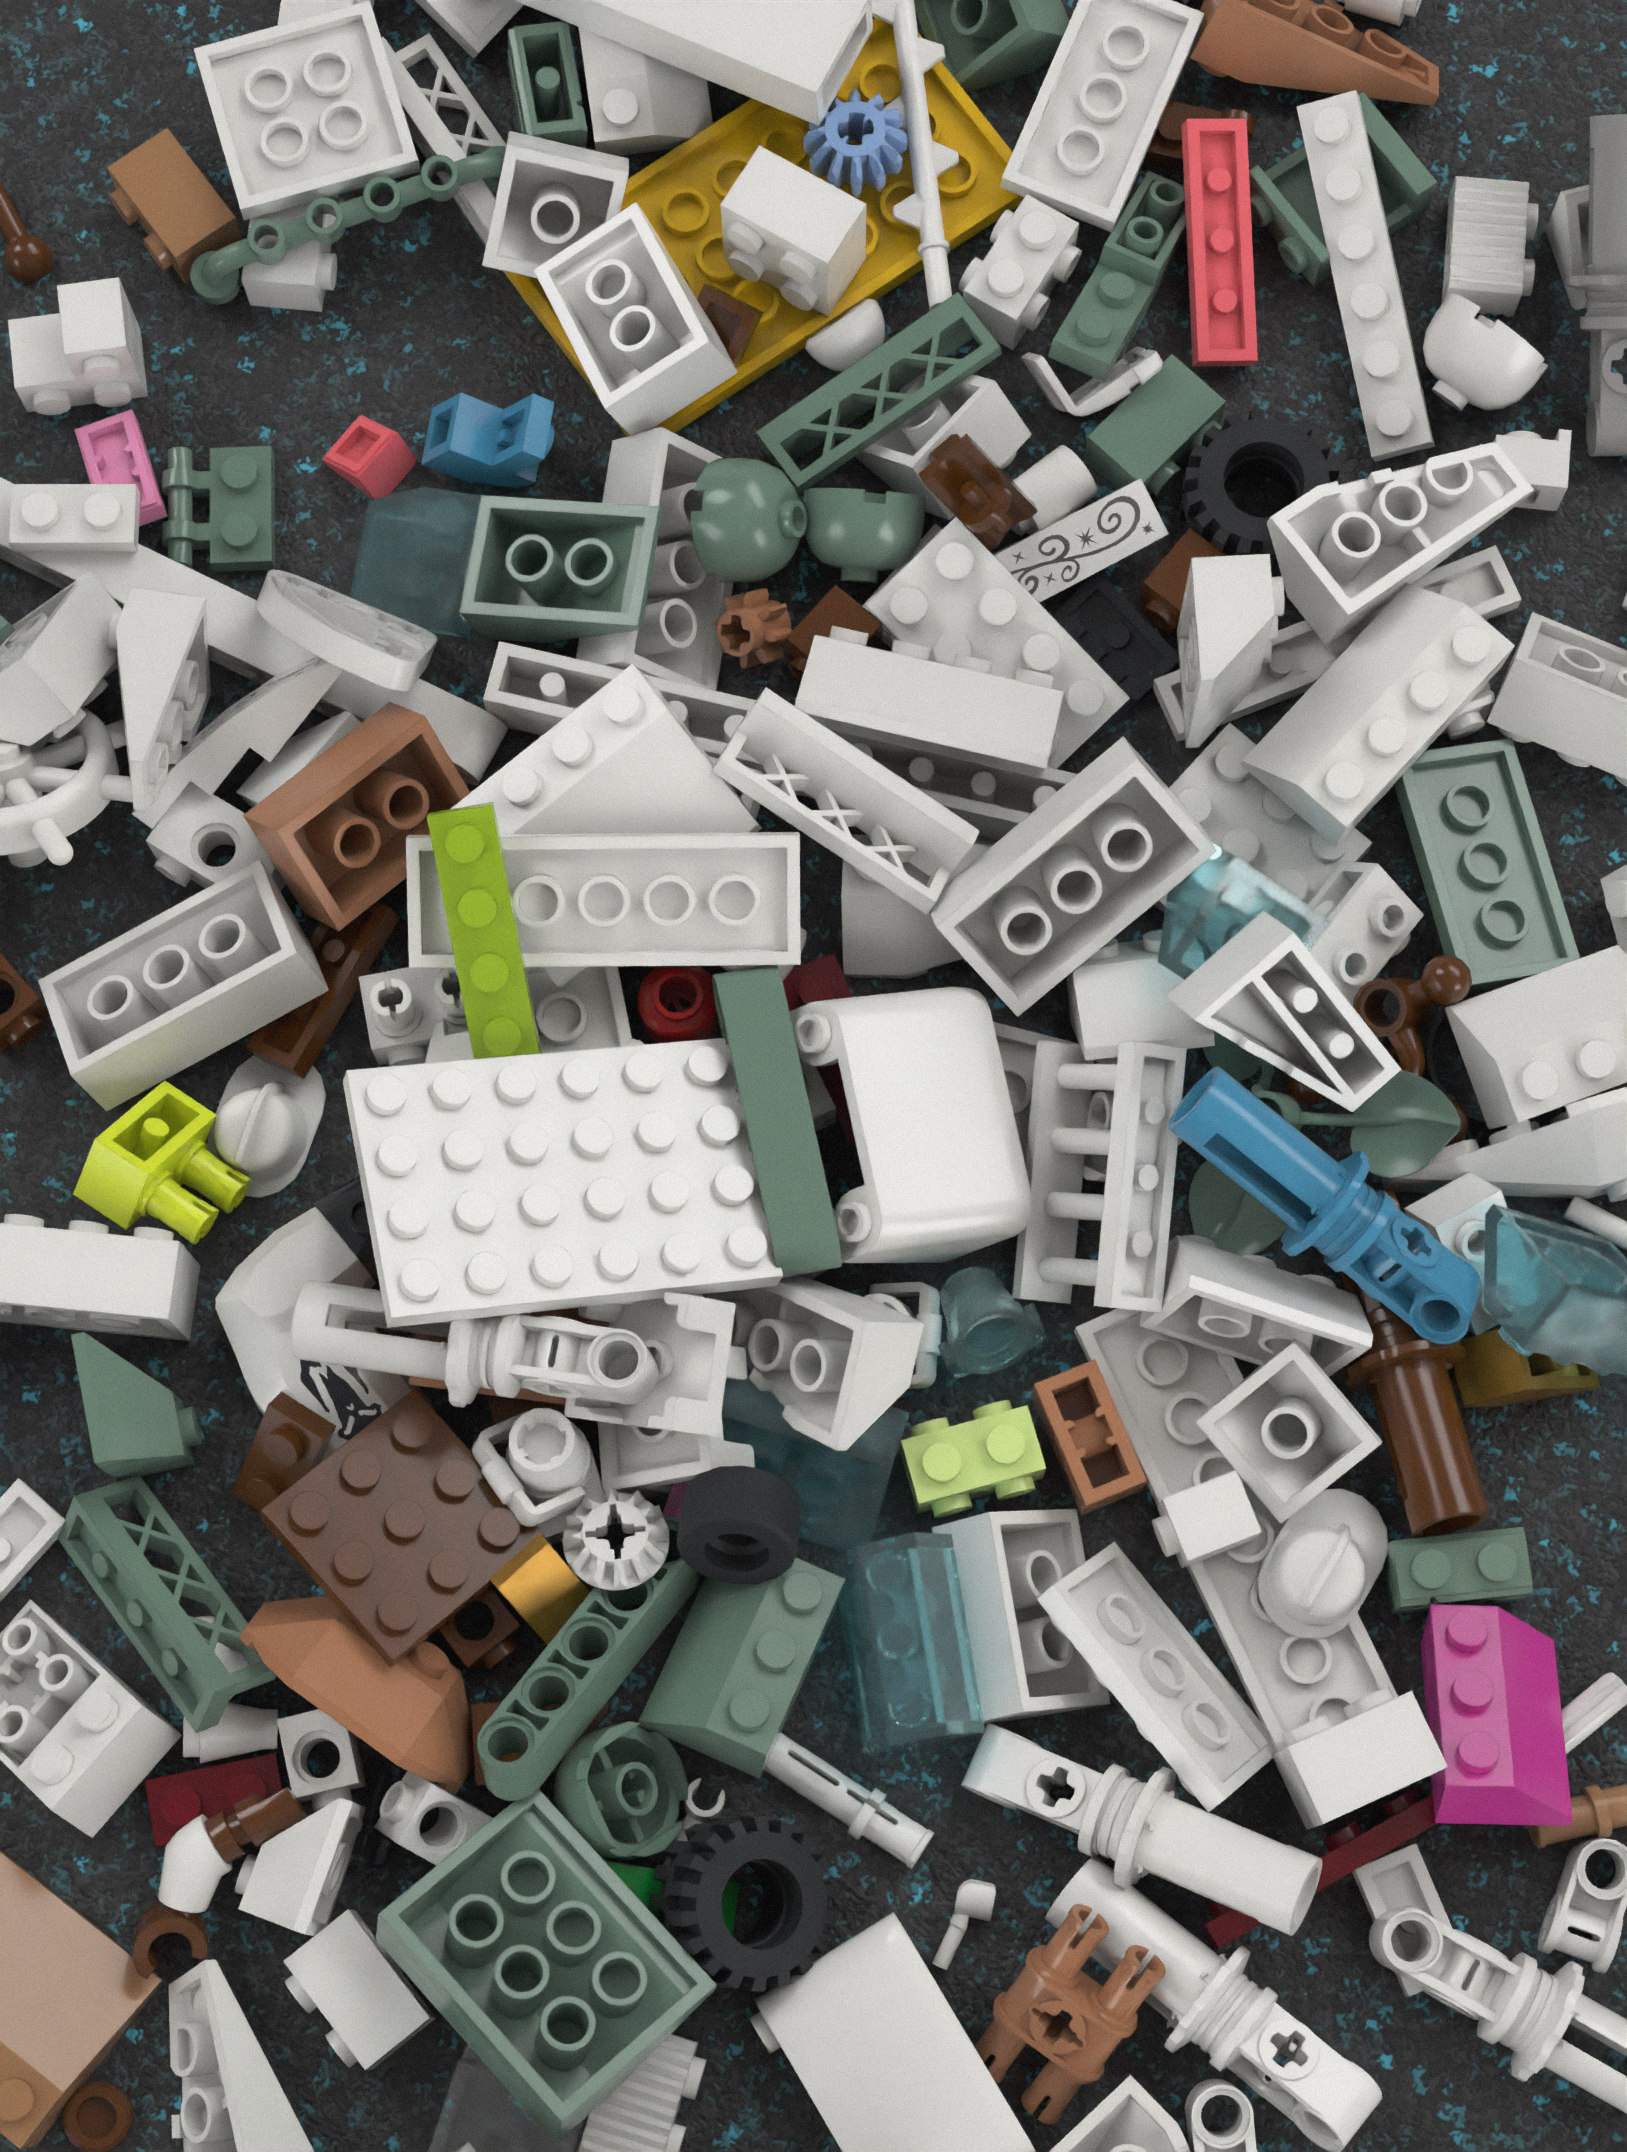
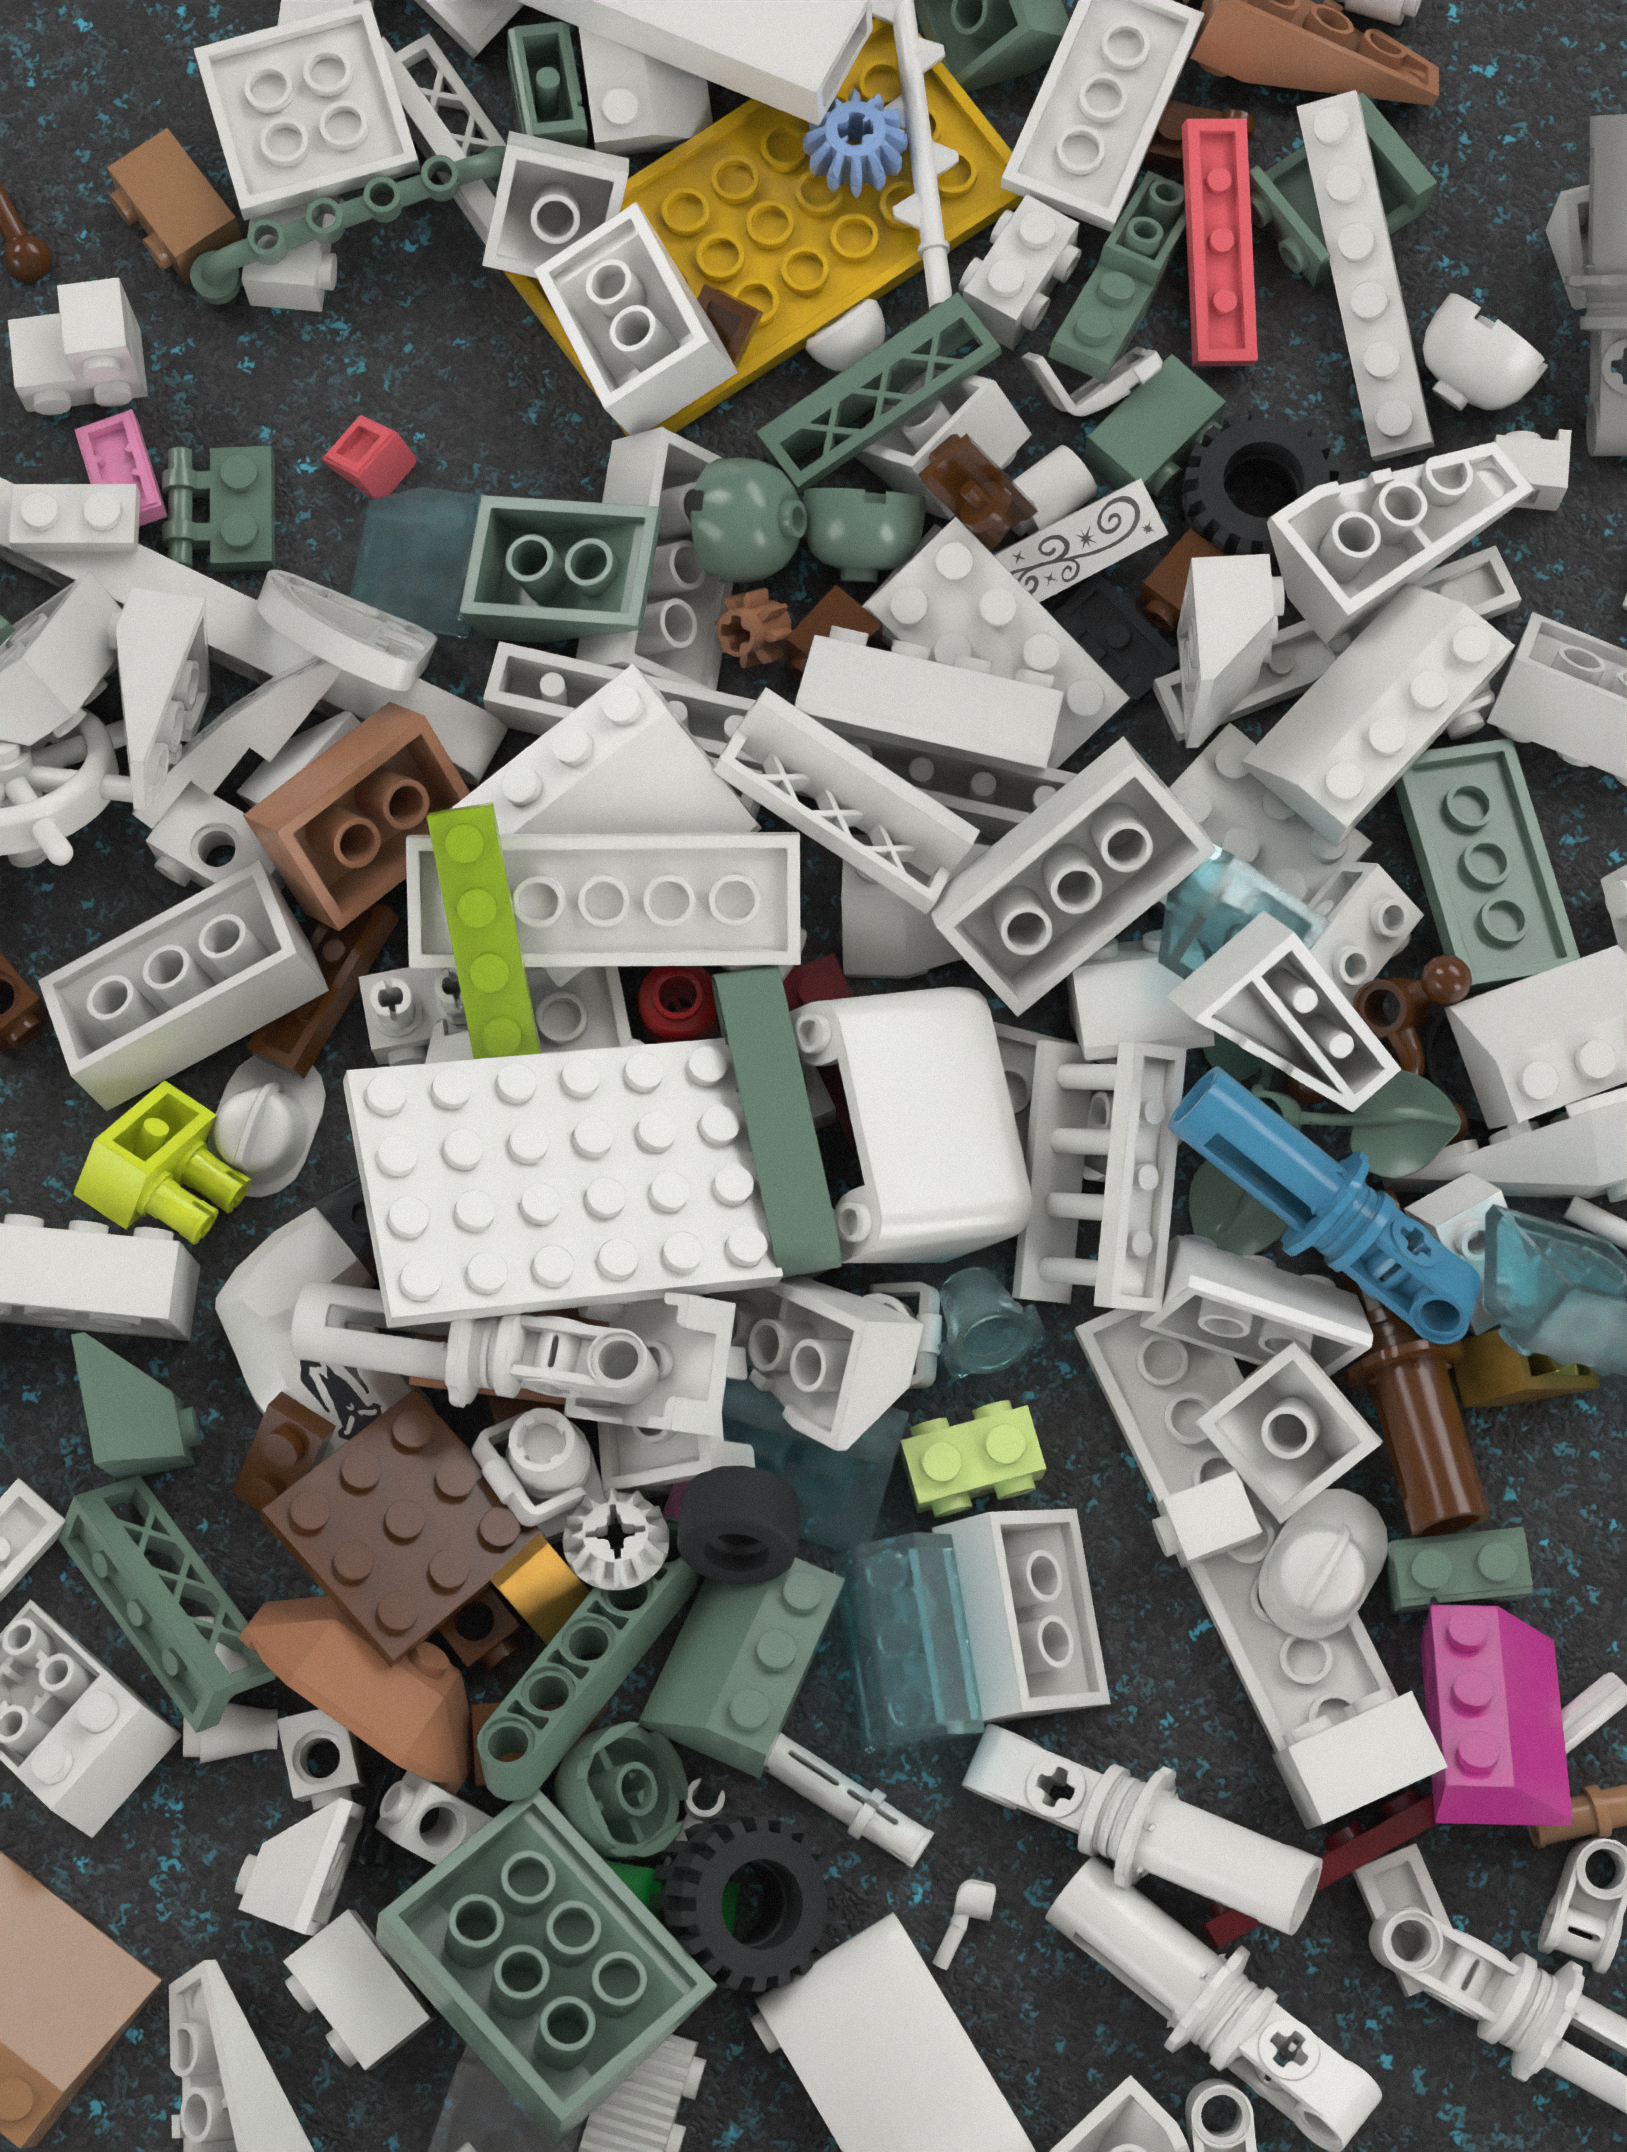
(98, 2117): reddish brown tile -> none
(198, 1860): reddish brown piece -> none
(208, 1791): dark red plate -> none
(489, 442): dark azure brick -> none
(793, 232): white brick -> none
(1088, 1437): nougat brick -> none
(1097, 2020): nougat pin -> none
(1159, 1675): white plate -> none
(1487, 243): white brick -> none

